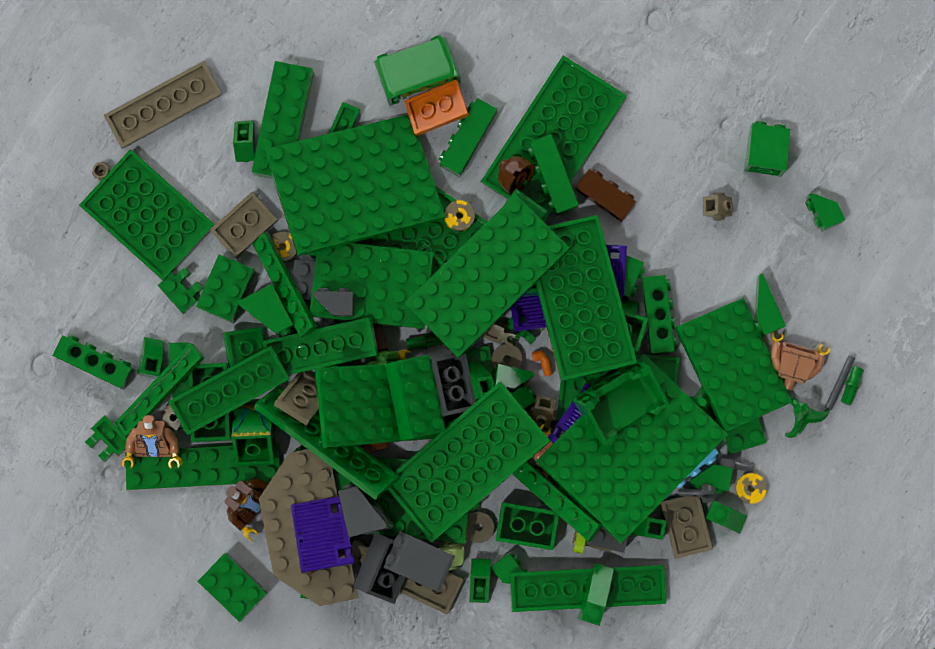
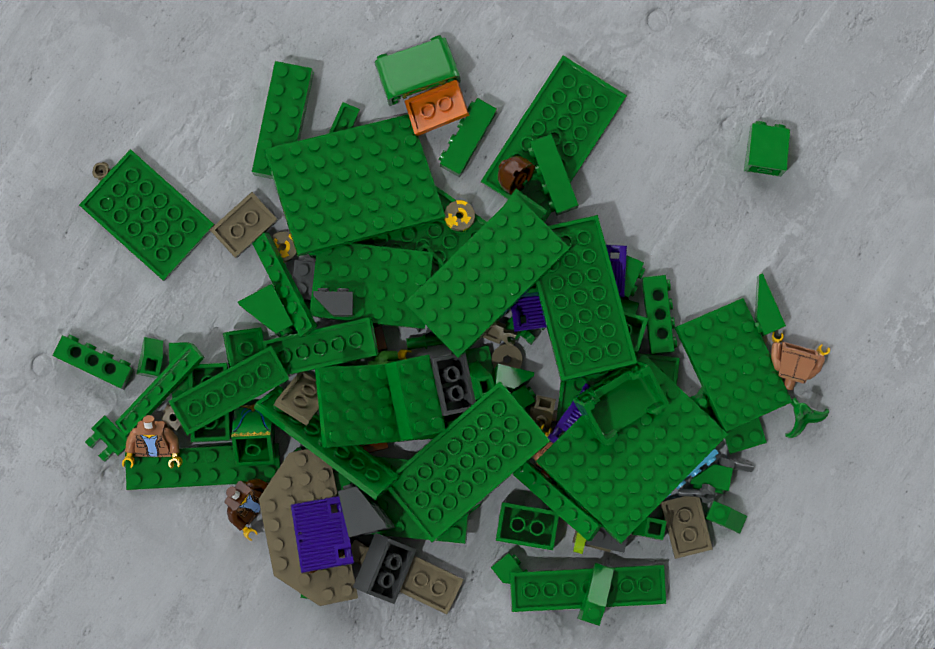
(163, 104): dark tan plate -> none
(178, 293): green plate -> none
(225, 287): green brick -> none
(232, 587): green brick -> none
(244, 141): green slope -> none
(419, 561): dark grey slope -> none
(455, 549): yellowish green head -> none
(480, 580): green slope -> none
(487, 530): dark tan piece -> none
(545, 362): orange arm -> none
(605, 194): reddish brown brick -> none
(717, 206): dark tan brick -> none
(759, 488): yellow piece -> none
(826, 212): green slope -> none
(840, 382): dark grey bar -> none
(852, 385): green axle -> none

